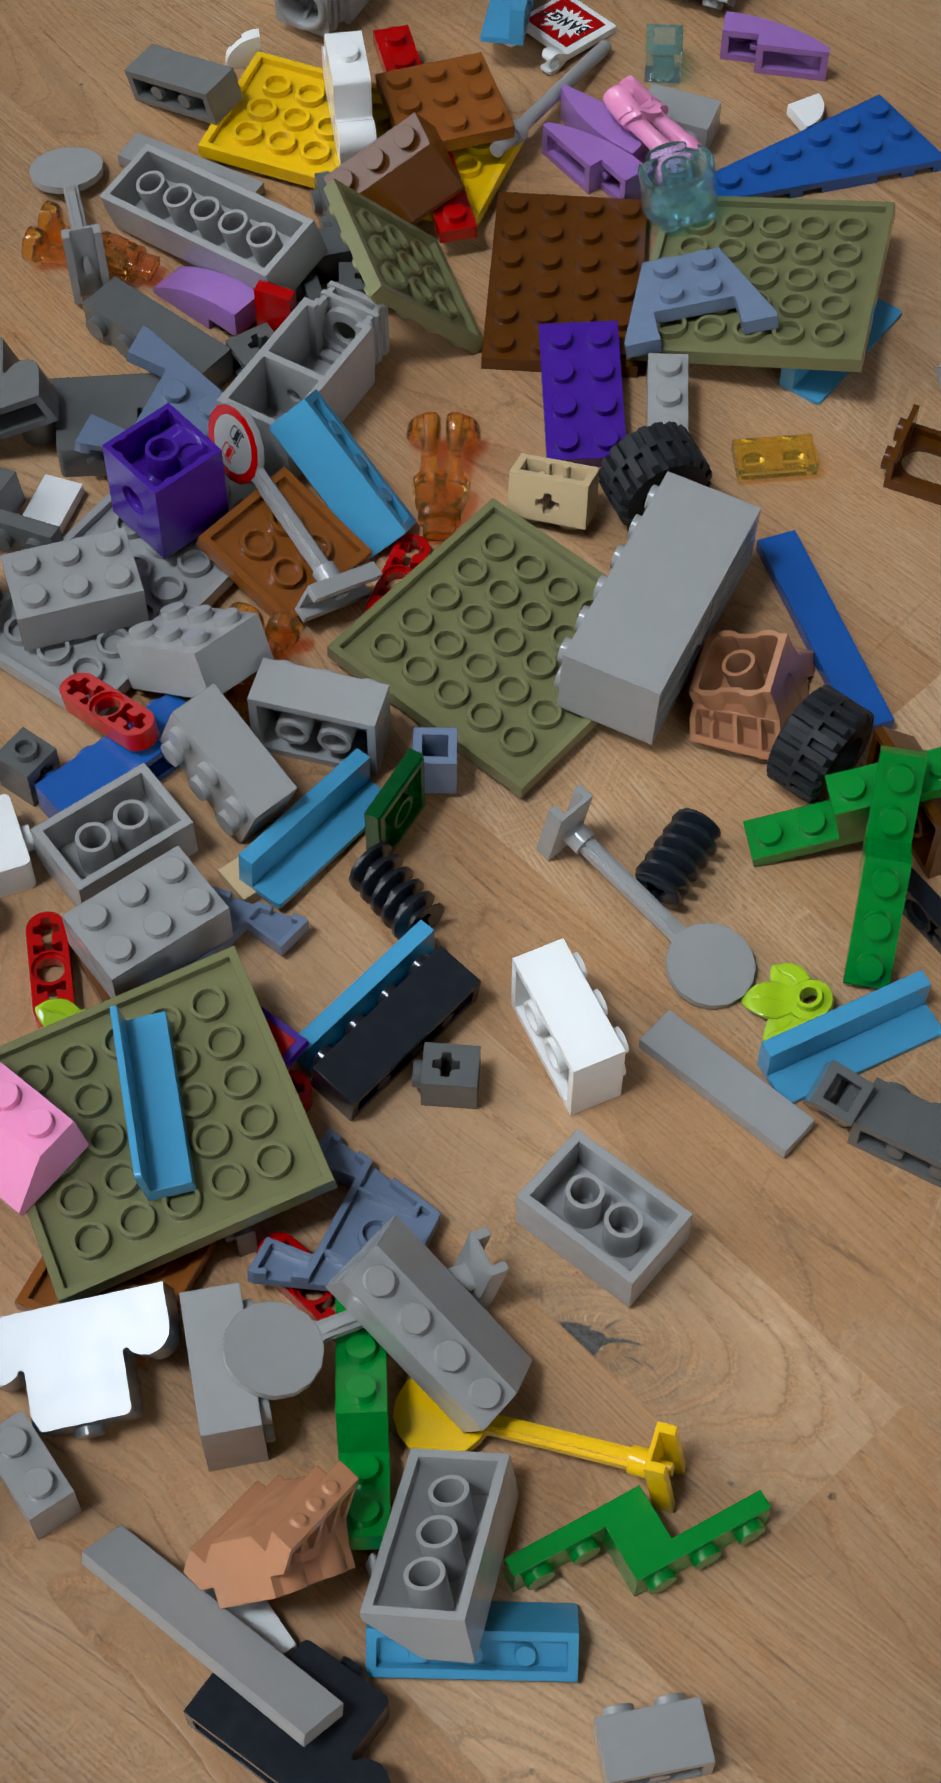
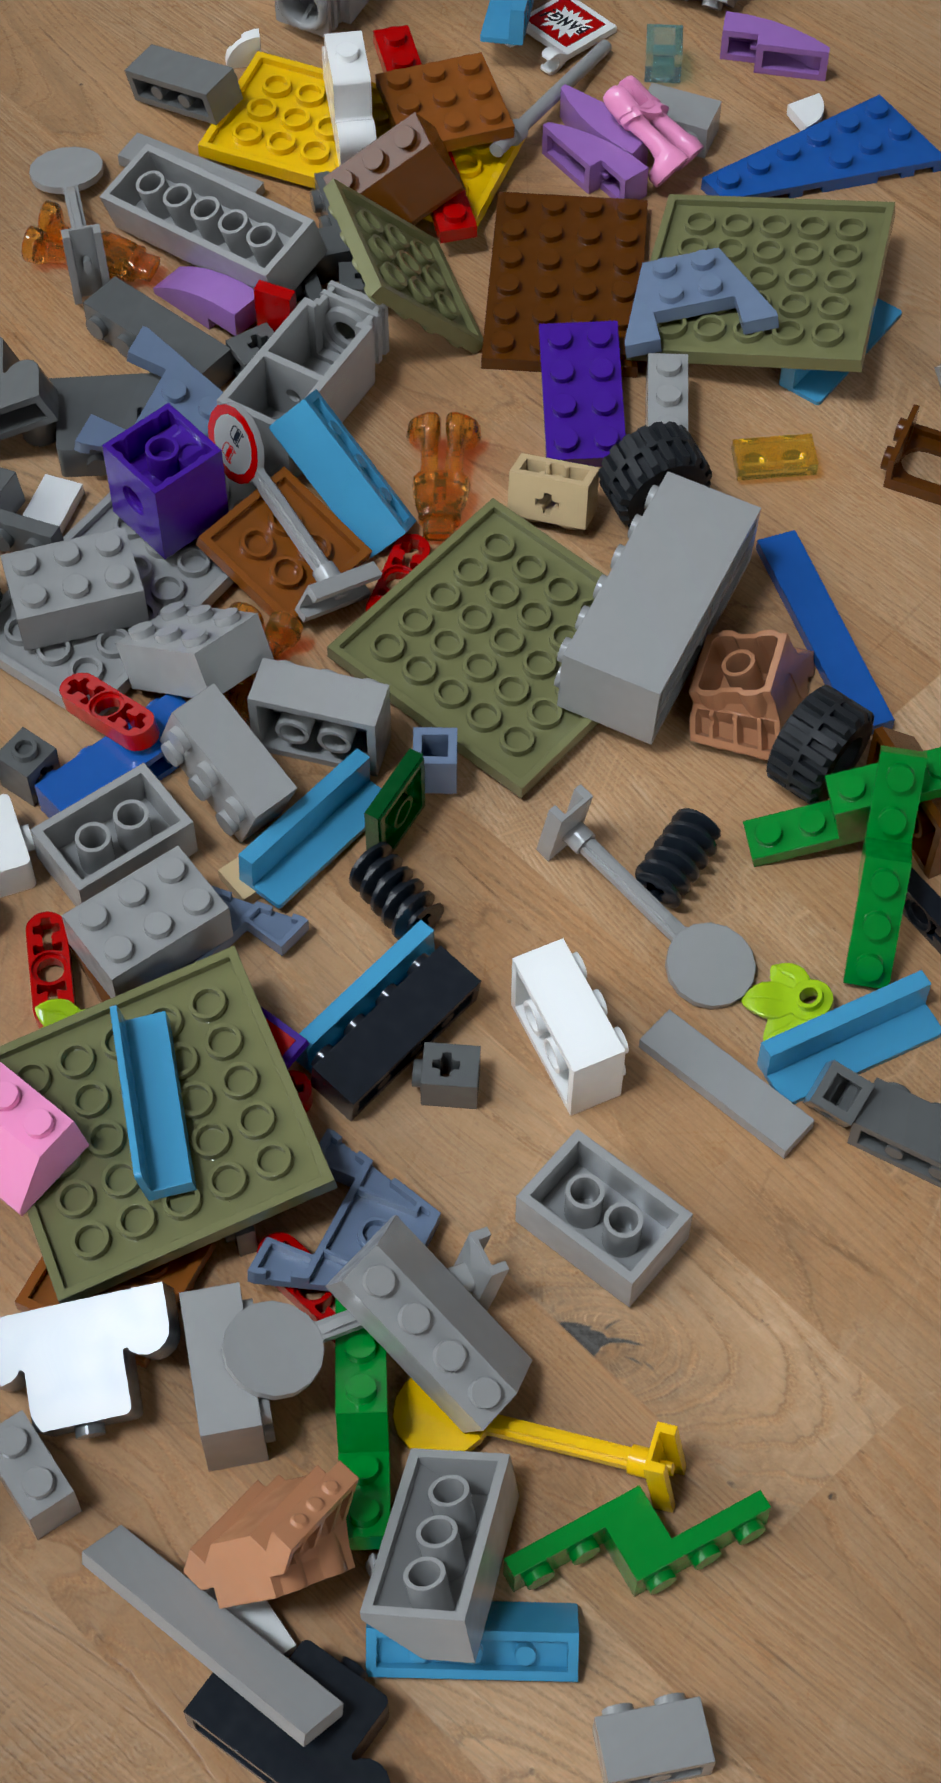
(678, 185): clear light blue brick -> none

